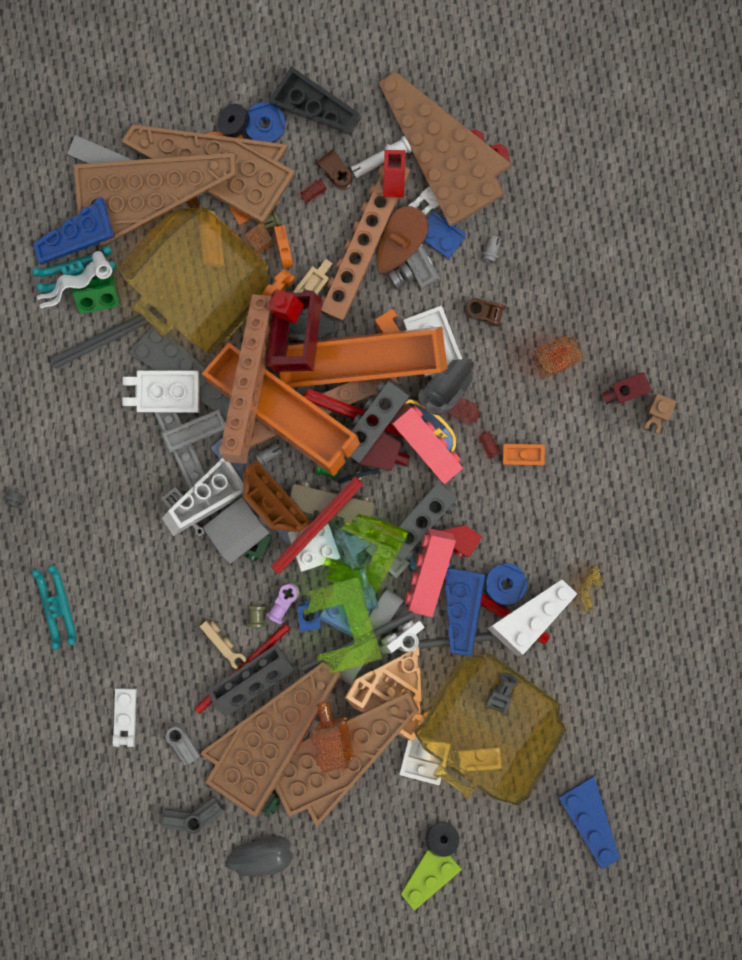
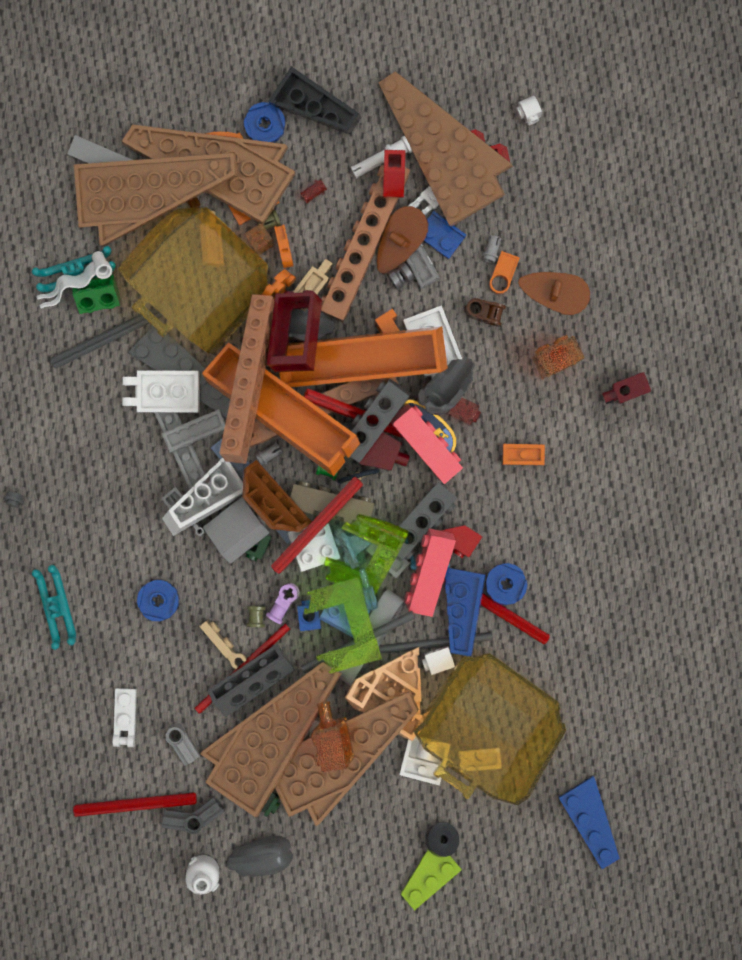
(78, 233): blue wing -> none
(135, 804): none -> red axle
(148, 606): none -> blue plate
(202, 874): none -> white piece
(238, 126): black piece -> none
(285, 306): red brick -> none
(334, 168): reddish brown piece -> none
(395, 641): white plate -> none
(438, 660): none -> white brick
(489, 444): clear red pin -> none
(501, 696): dark grey connector -> none
(505, 268): none -> orange piece
(529, 110): none -> white plate
(531, 619): white wedge -> none
(557, 291): none -> dark orange shield
(590, 581): clear yellow slope -> none
(659, 410): medium nougat brick -> none

